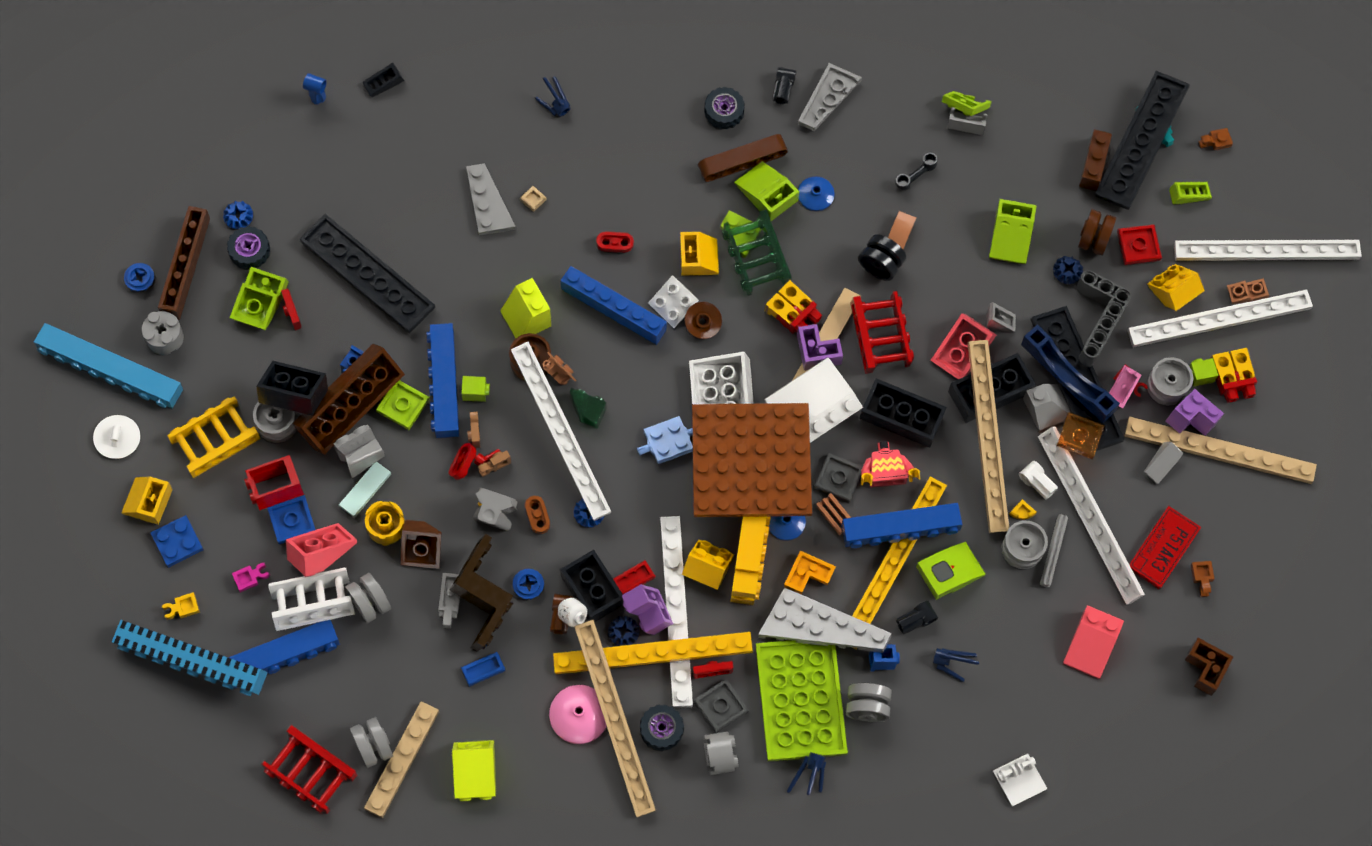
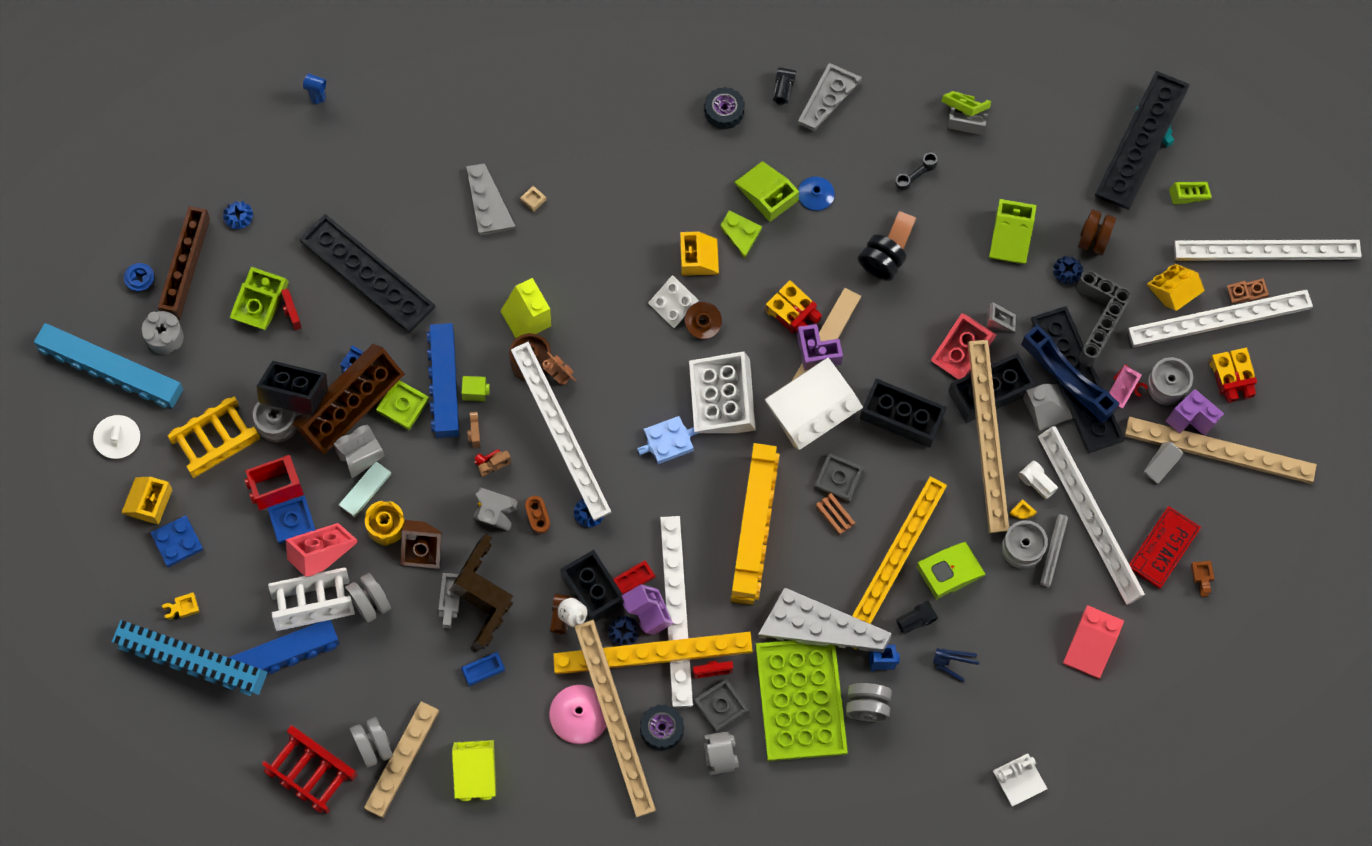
(243, 256): black wheel -> none
(247, 578): dark pink plate -> none
(391, 68): black slope -> none
(462, 461): red plate -> none
(534, 577): blue gear -> none
(560, 106): dark blue plant -> none
(588, 408): clear green slope -> none
(613, 305): blue brick -> none
(615, 240): red plate -> none
(707, 564): yellow slope -> none
(742, 157): reddish brown beam -> none
(751, 460): dark orange plate -> none
(769, 239): clear green fence -> none
(787, 530): blue dish -> none
(808, 567): light orange plate -> none
(816, 763): dark blue plant -> none
(866, 343): red fence -> none
(887, 468): coral torso -> none
(901, 525): blue brick -> none
(1080, 435): clear orange plate -> none
(1095, 160): reddish brown brick -> none
(1139, 244): red plate -> none
(1203, 371): lime brick -> none
(1212, 662): reddish brown brick -> none
(1218, 139): dark orange plate -> none

